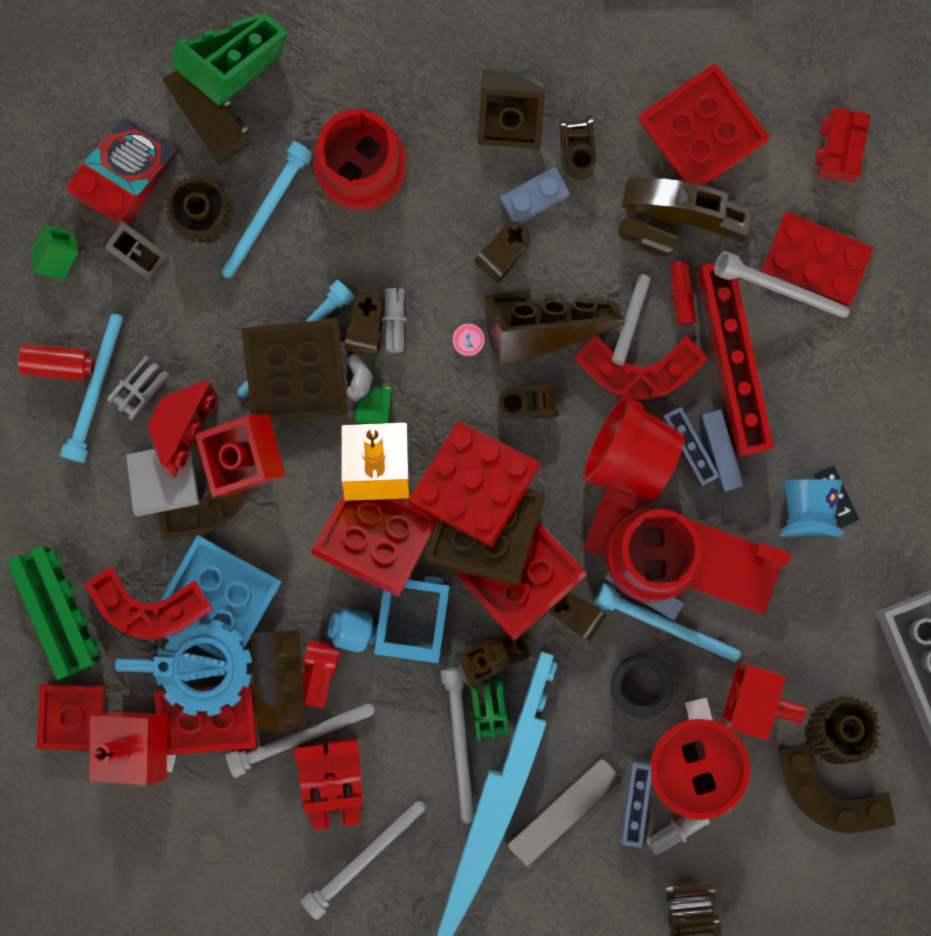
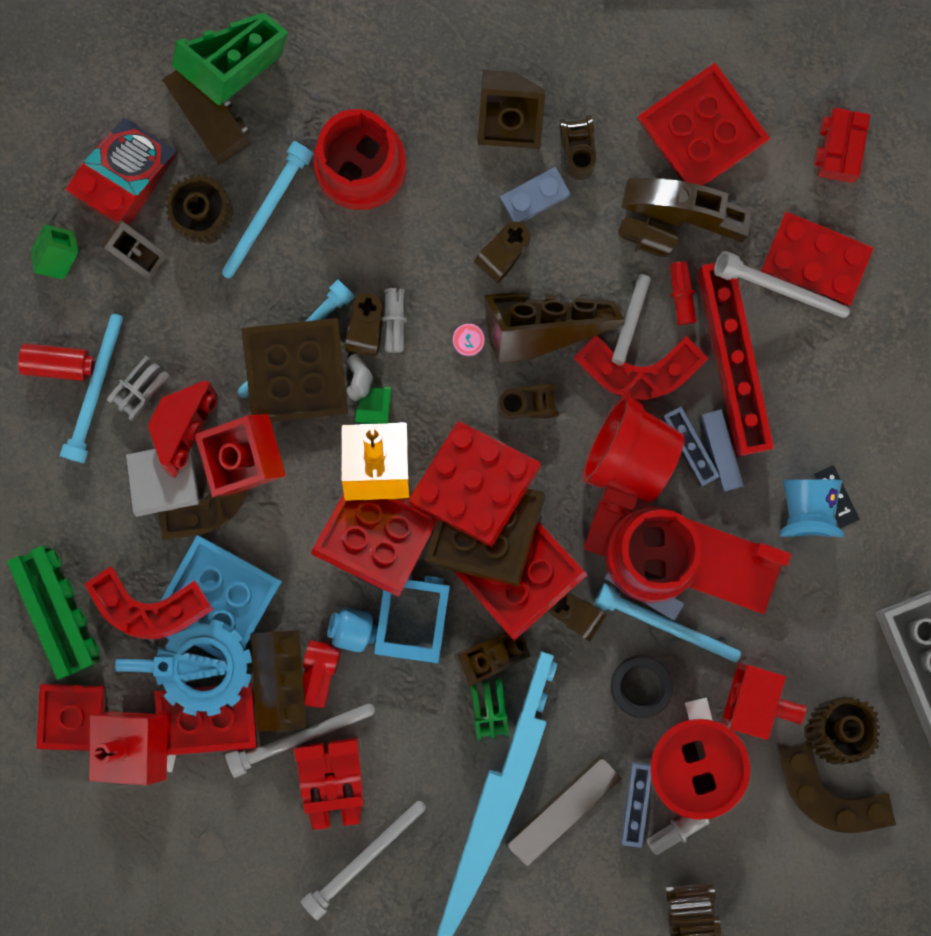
(455, 683): light grey piece -> none

